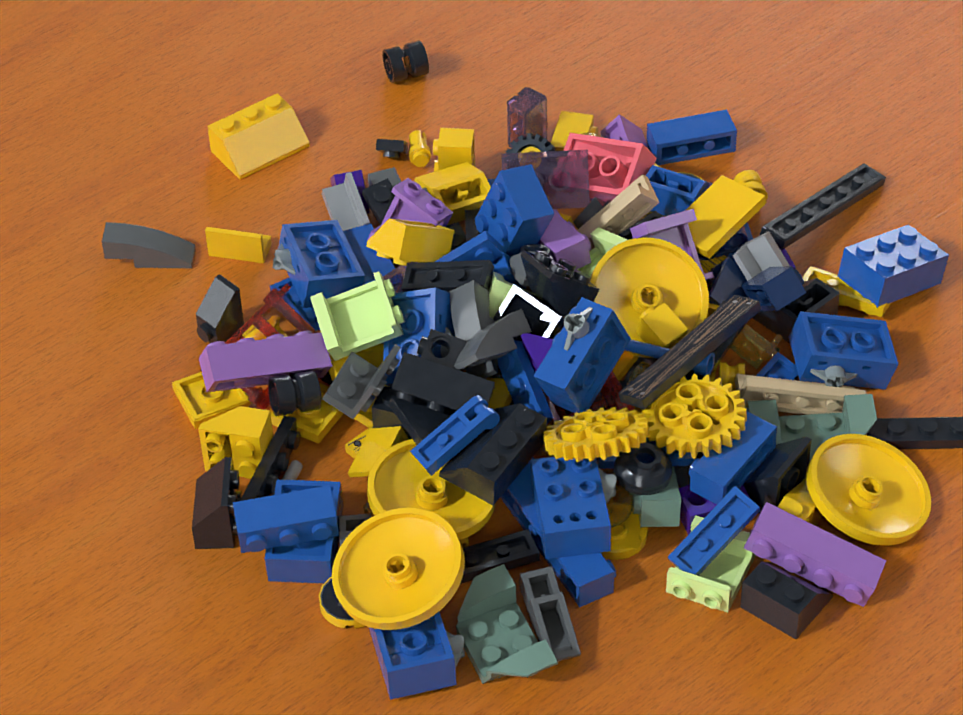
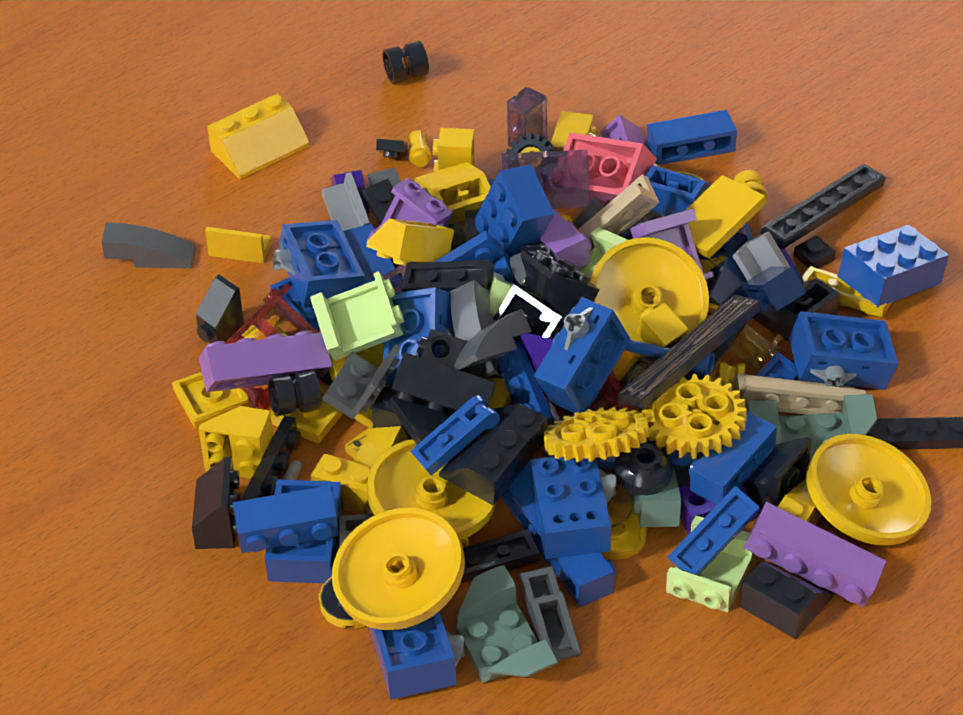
(352, 478): none -> yellow brick
(814, 252): none -> black plate

